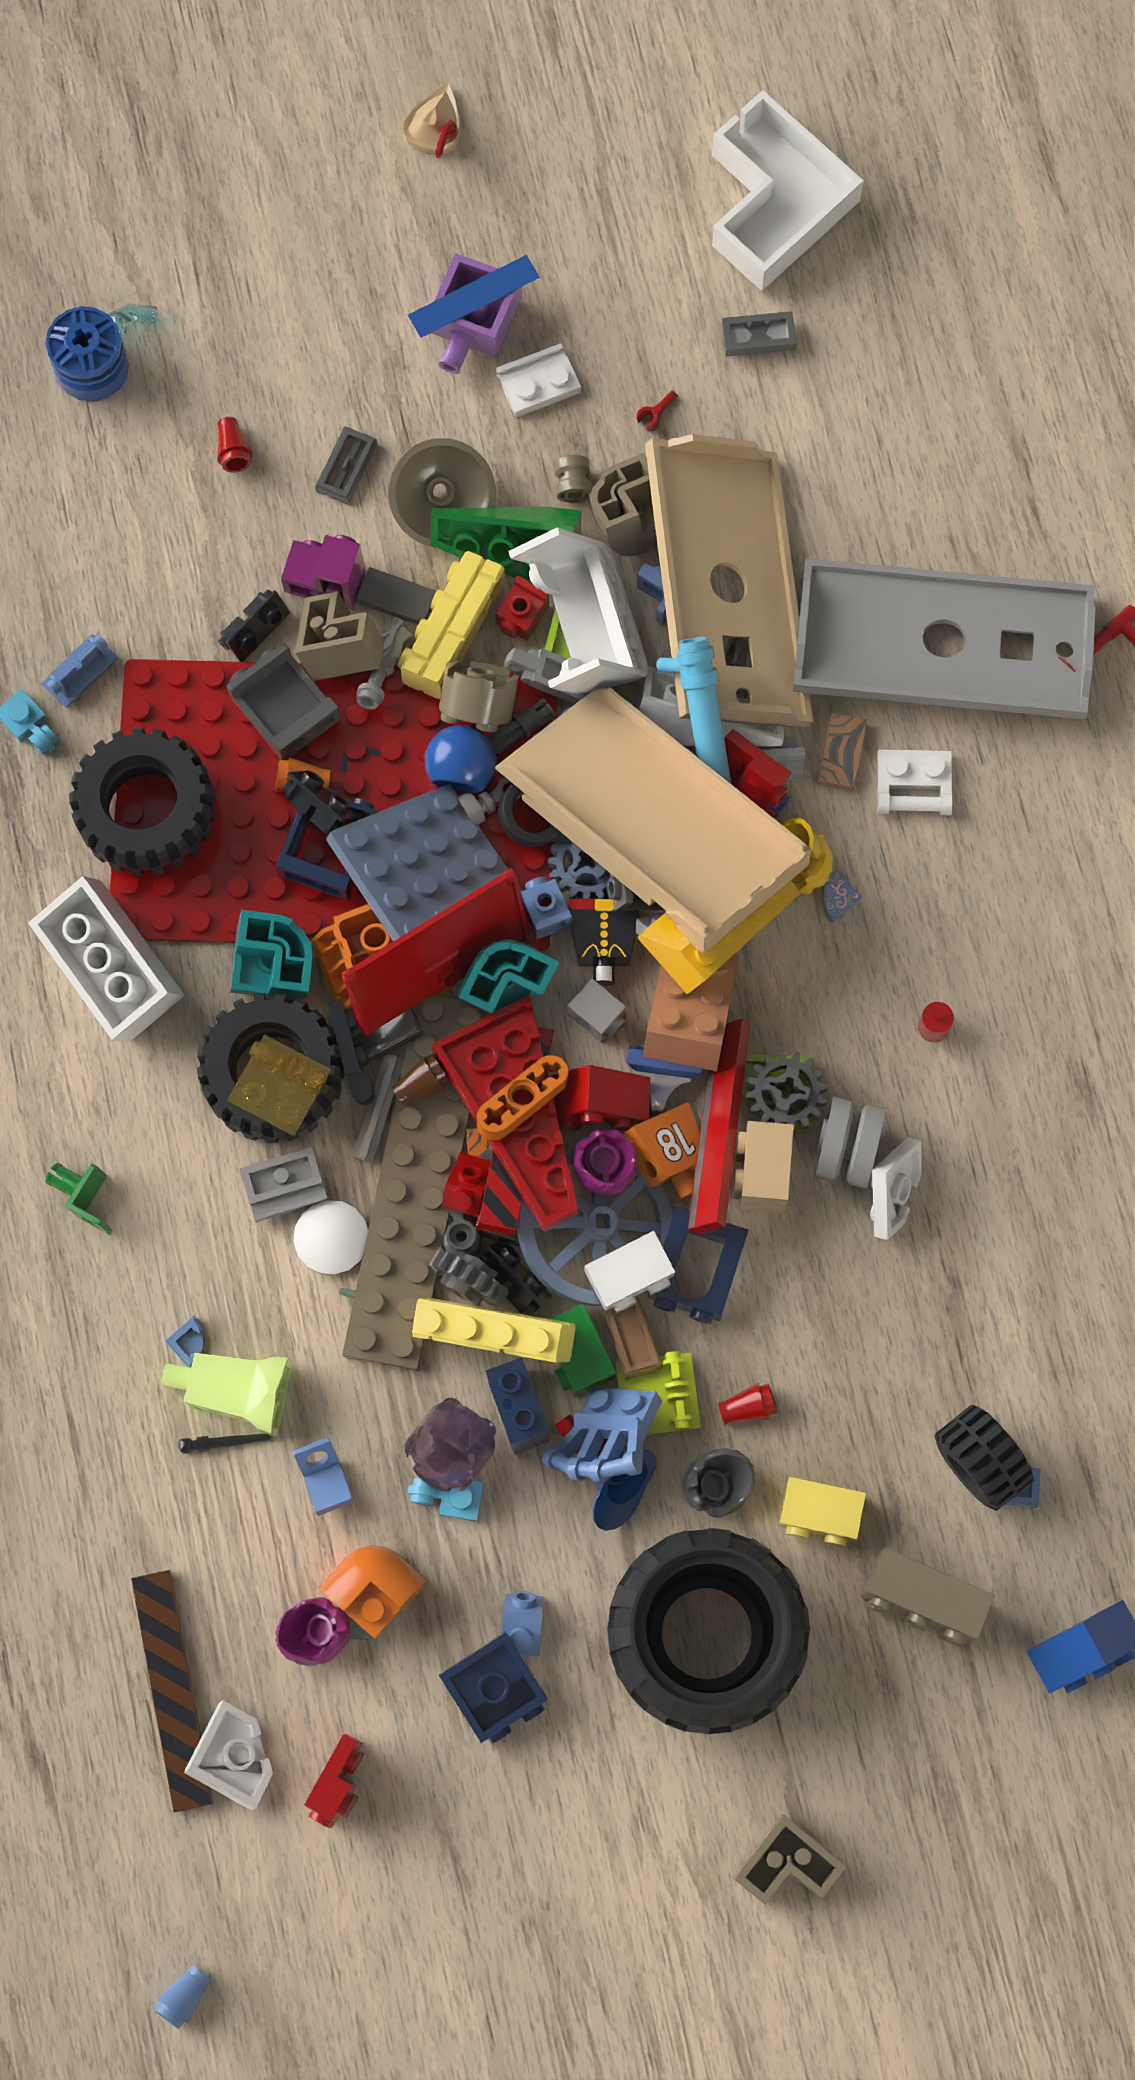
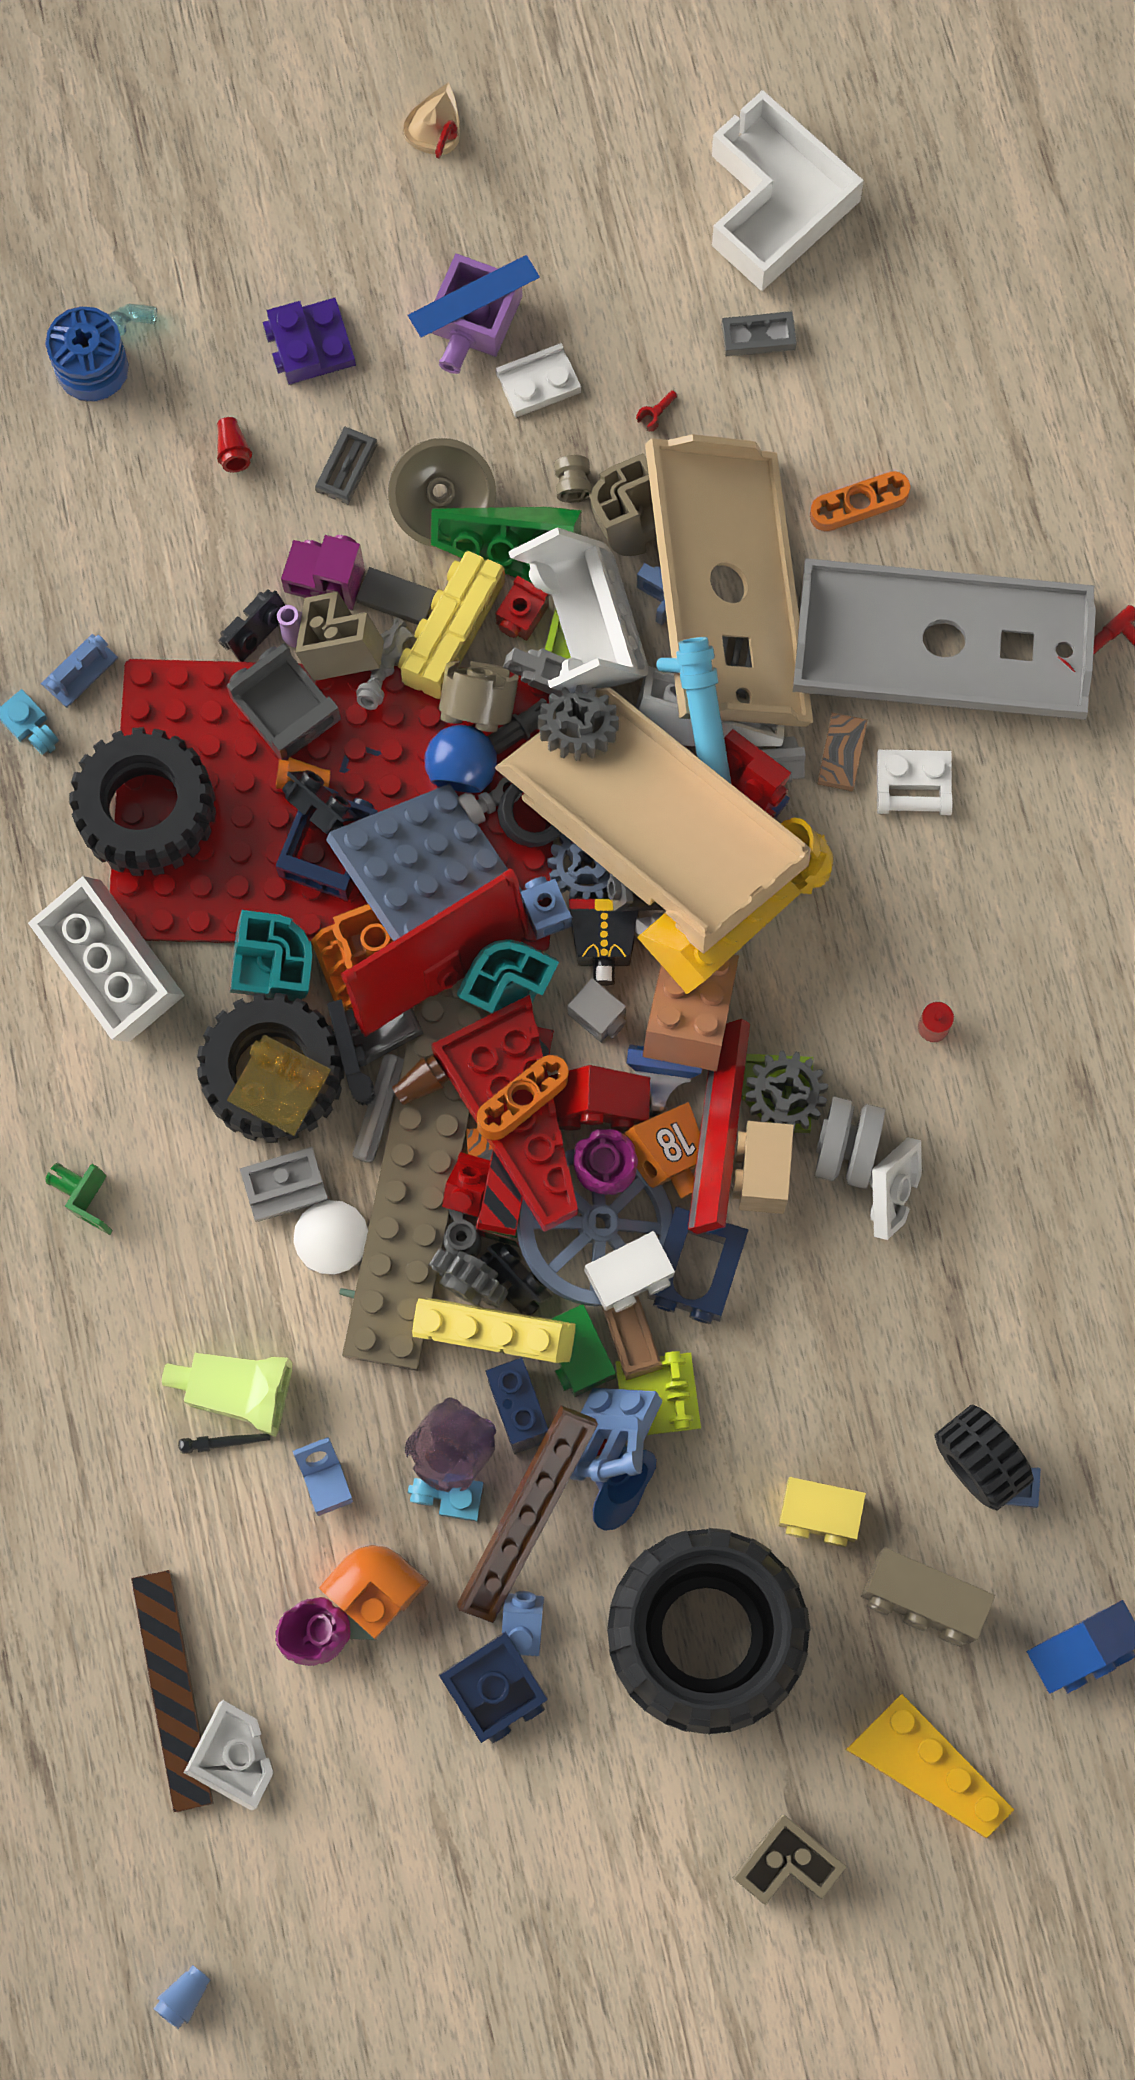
(187, 1341): medium blue tile -> none
(289, 622): none -> lavender cone
(308, 339): none -> dark purple plate
(332, 1793): red plate -> none
(527, 1514): none -> reddish brown tile
(575, 723): none -> dark grey gear
(719, 1482): dark grey hair -> none
(749, 1405): red cone -> none
(832, 501): none -> orange beam
(838, 896): medium blue tile -> none
(922, 1760): none -> yellow wing

